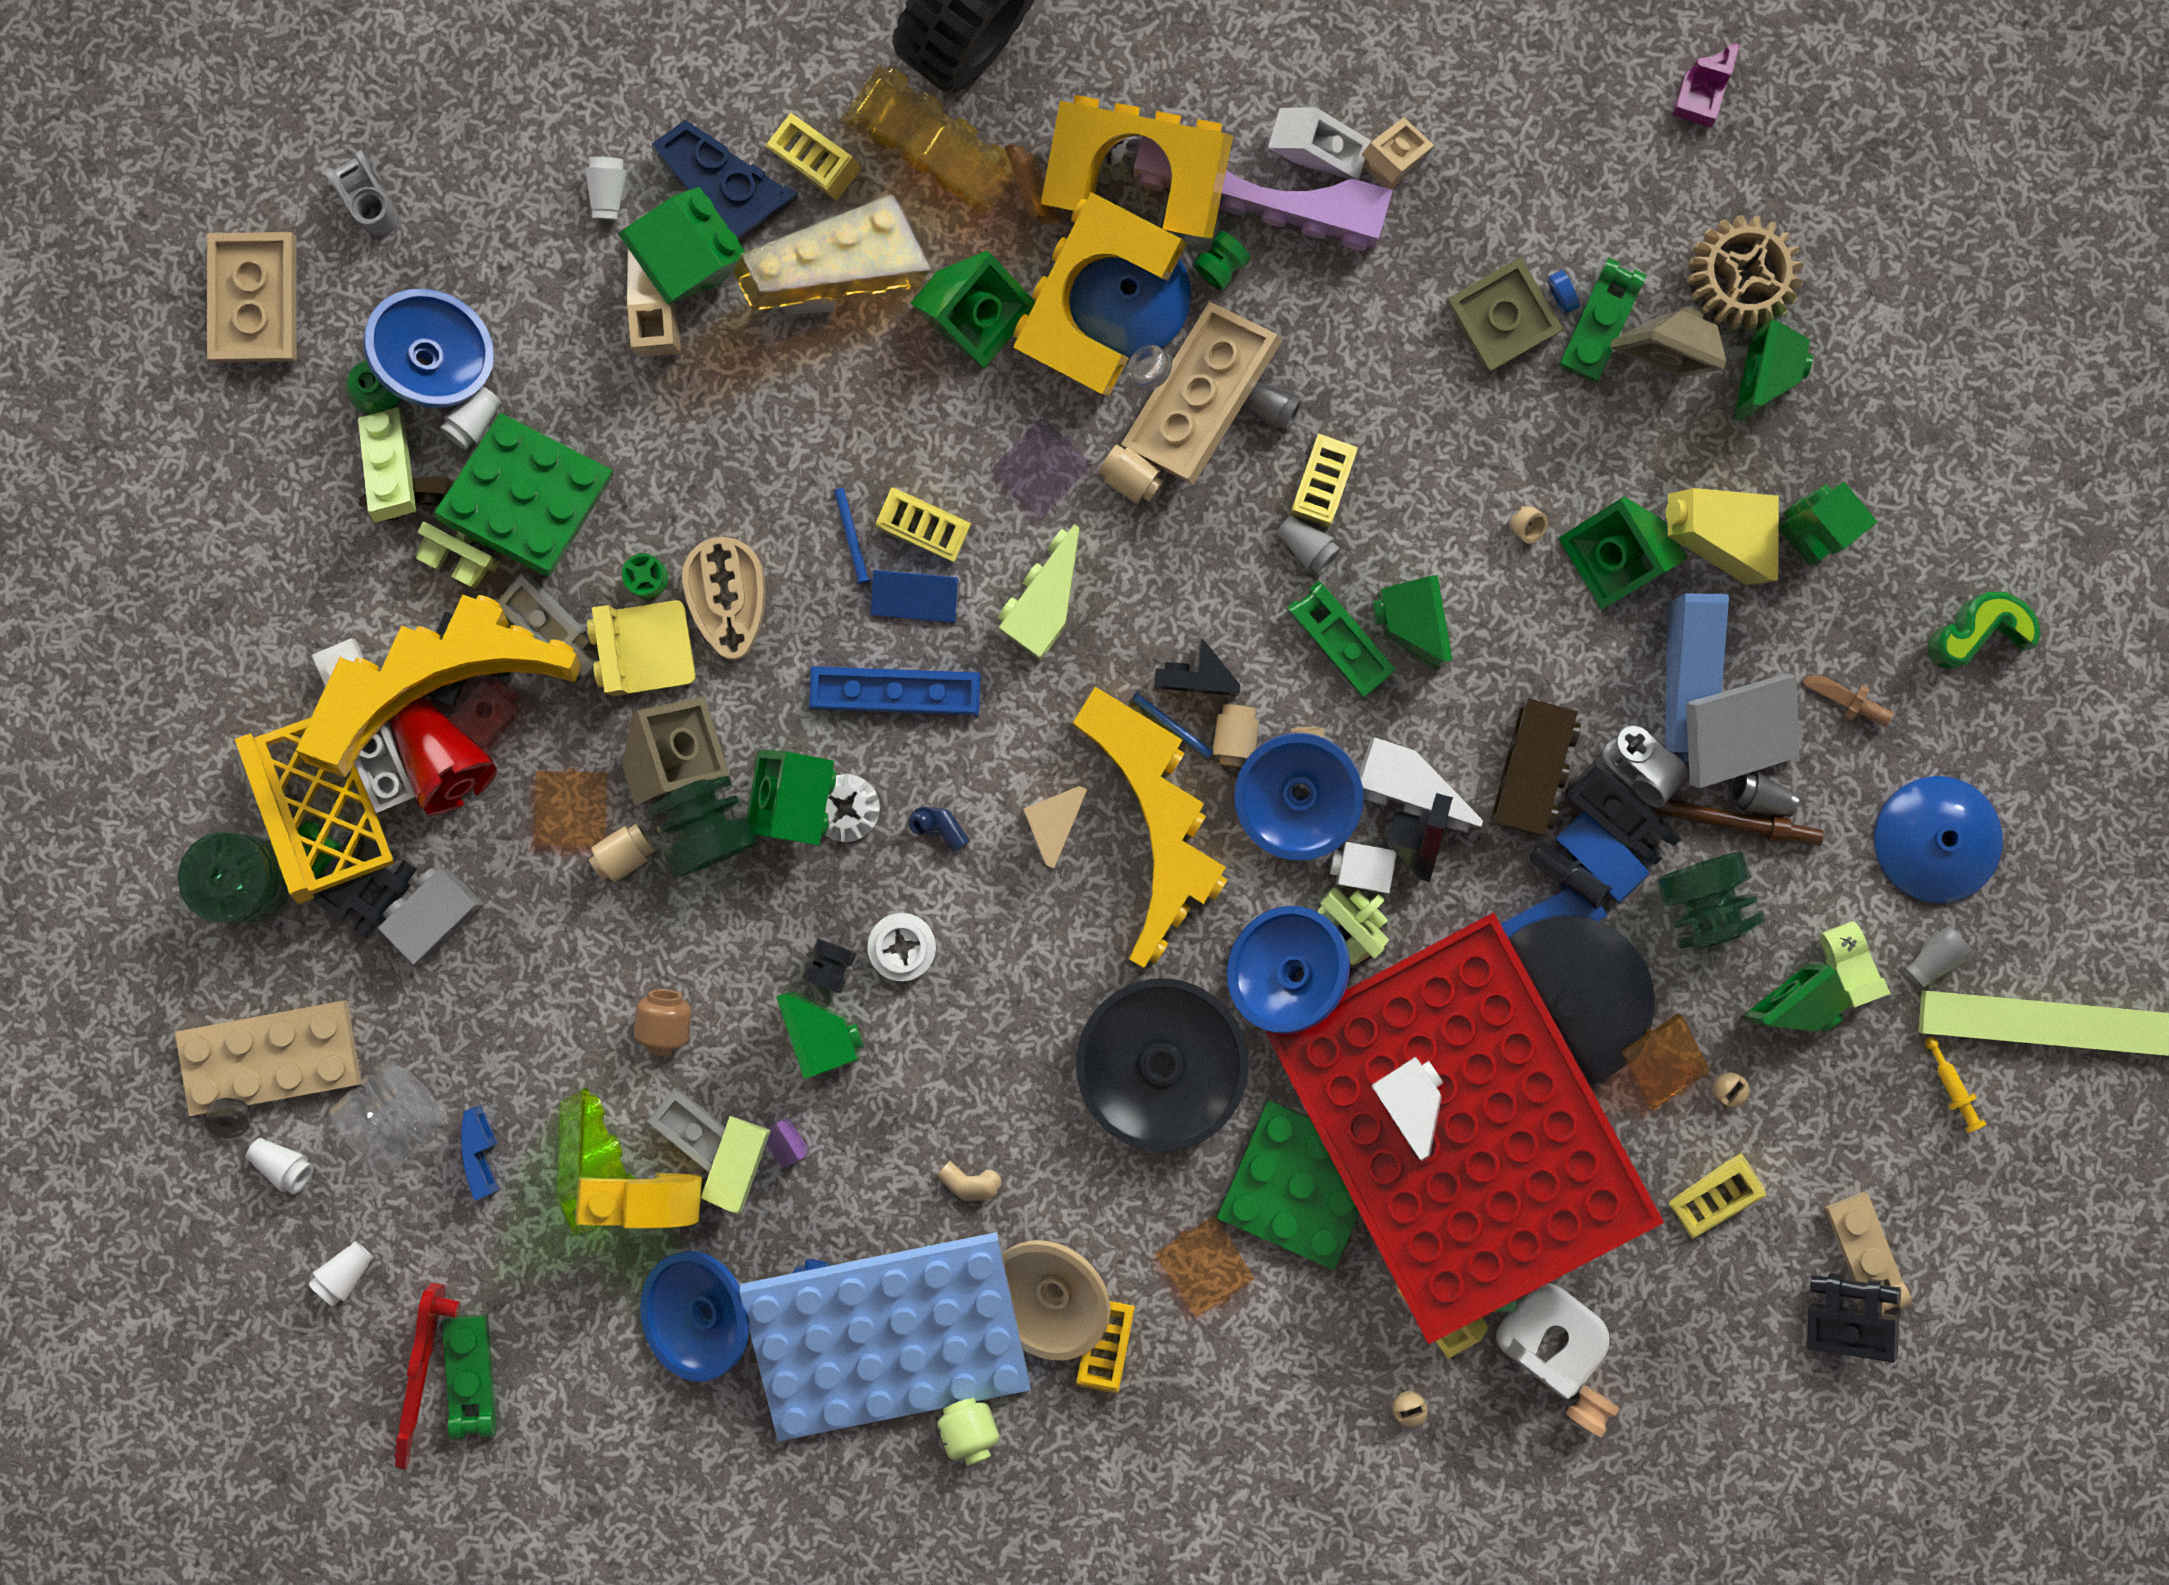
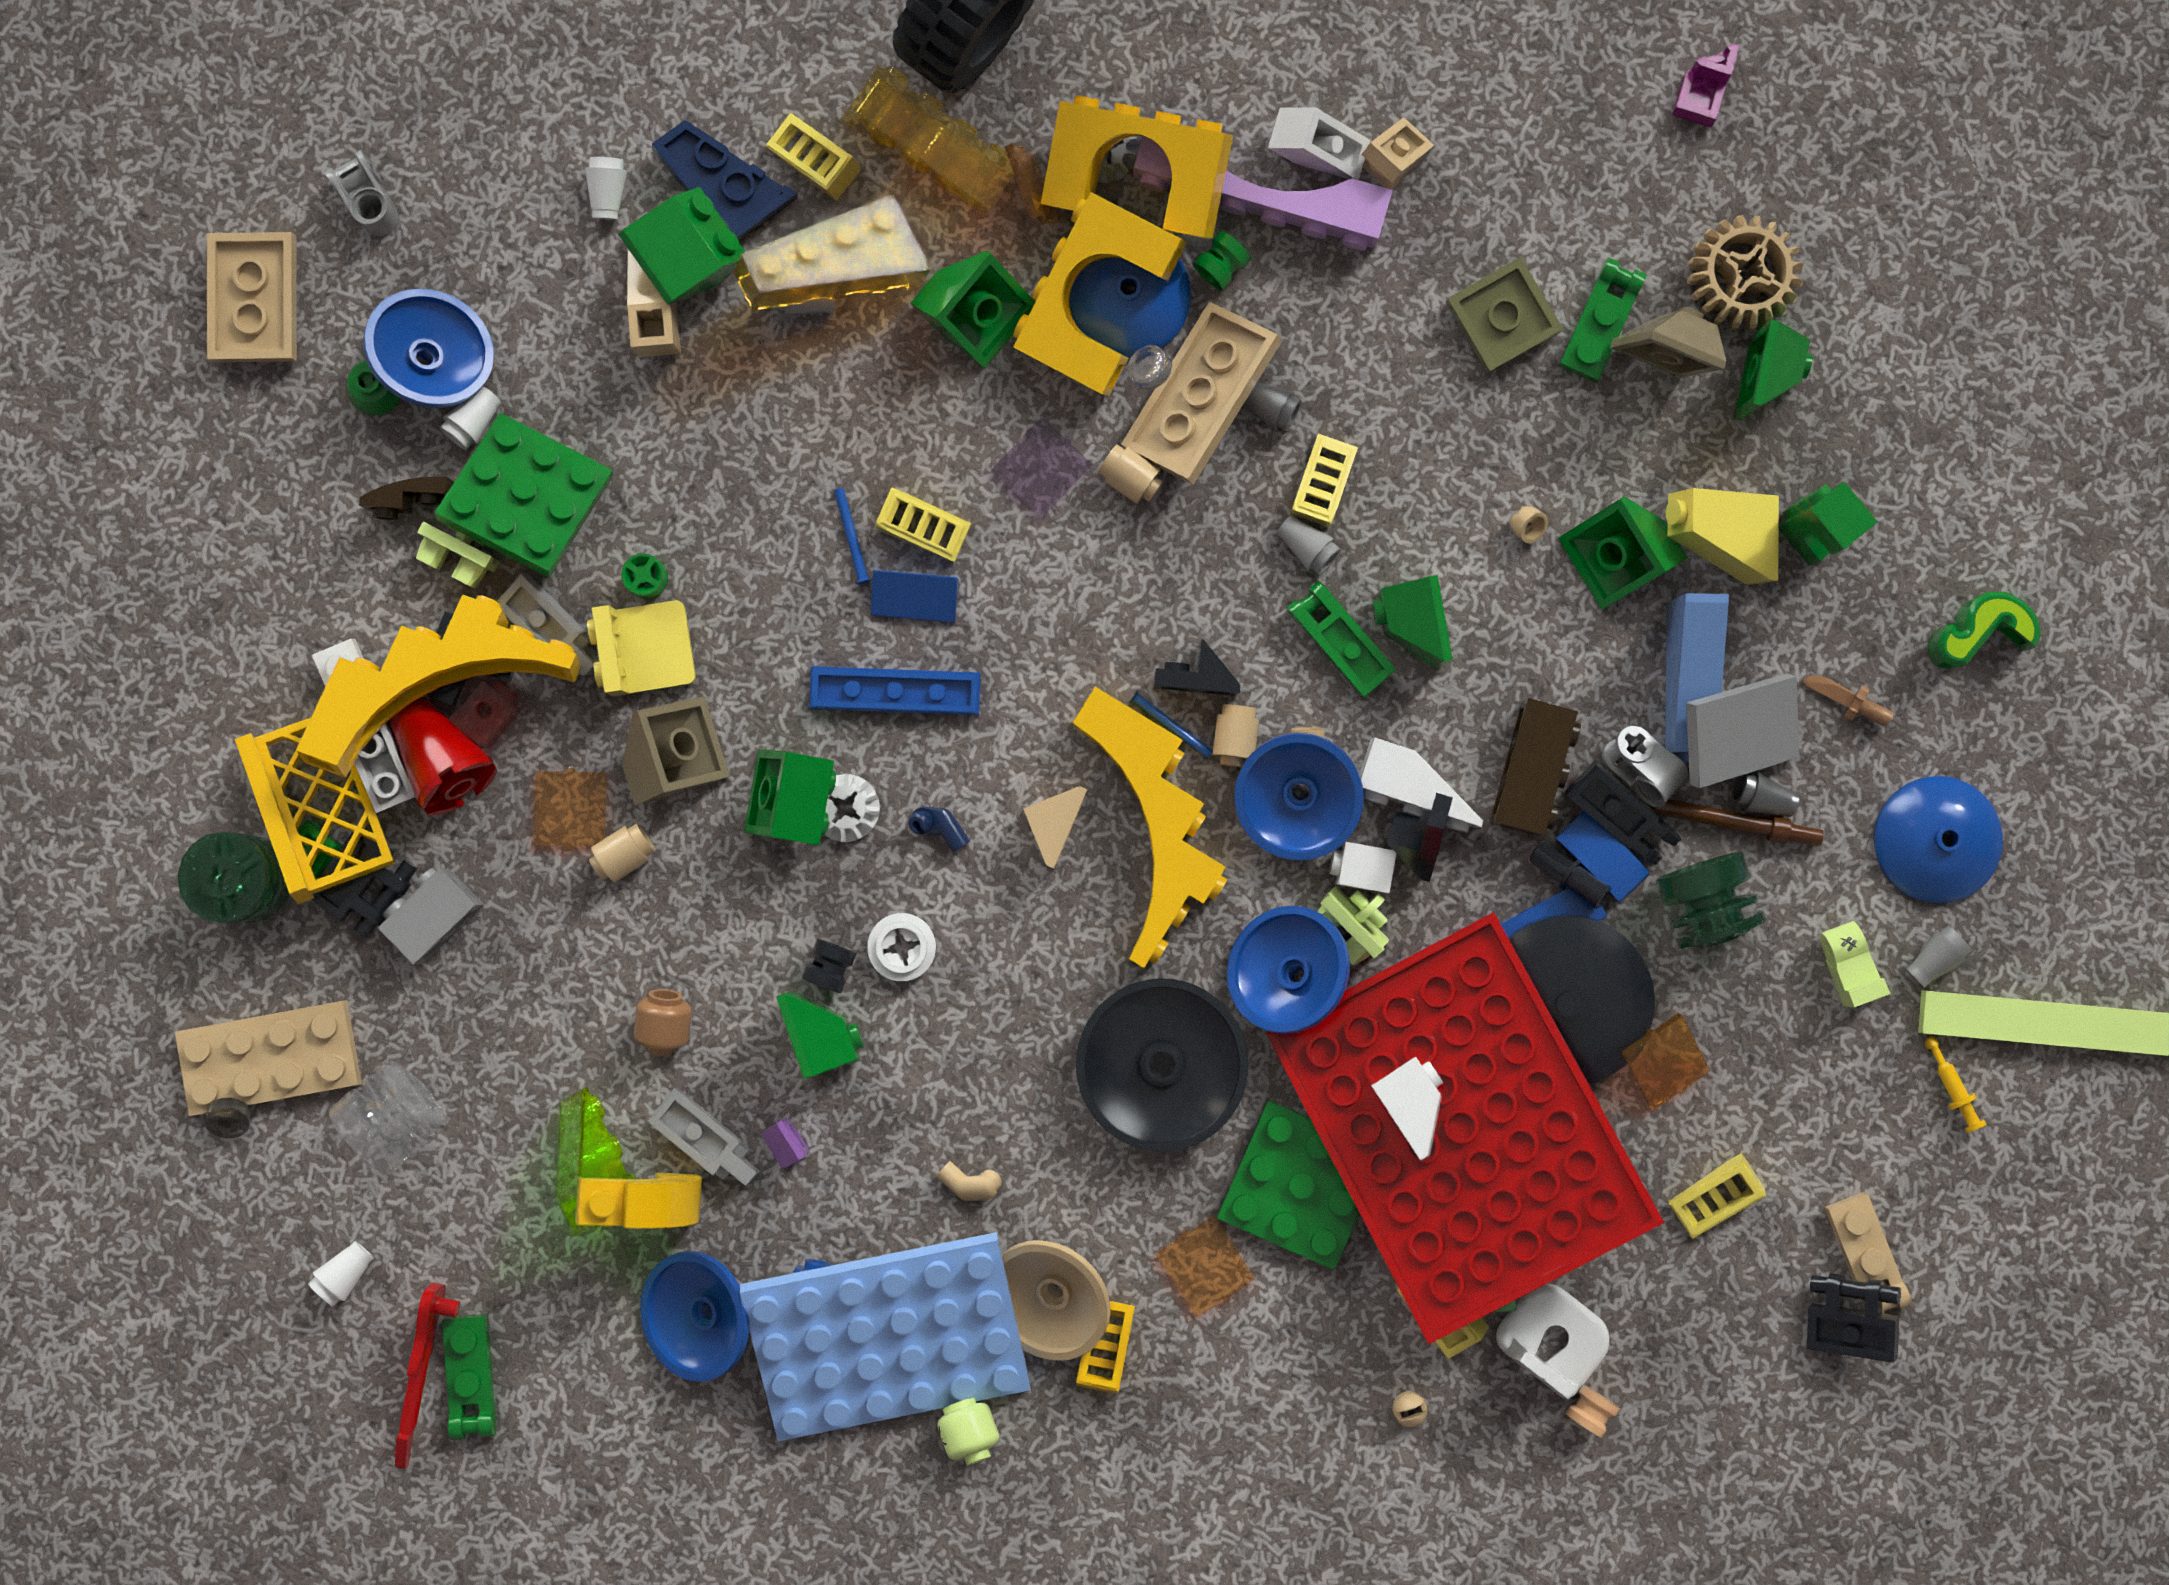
(280, 1165): white cone -> none
(386, 465): yellowish green plate -> none
(475, 1138): blue slope -> none
(701, 593): tan piece -> none
(701, 825): clear green wheel -> none
(735, 1164): yellowish green slope -> none
(1043, 608): yellowish green slope -> none
(1563, 292): blue tile -> none
(1726, 1084): tan hinge -> none
(1805, 1001): green slope -> none

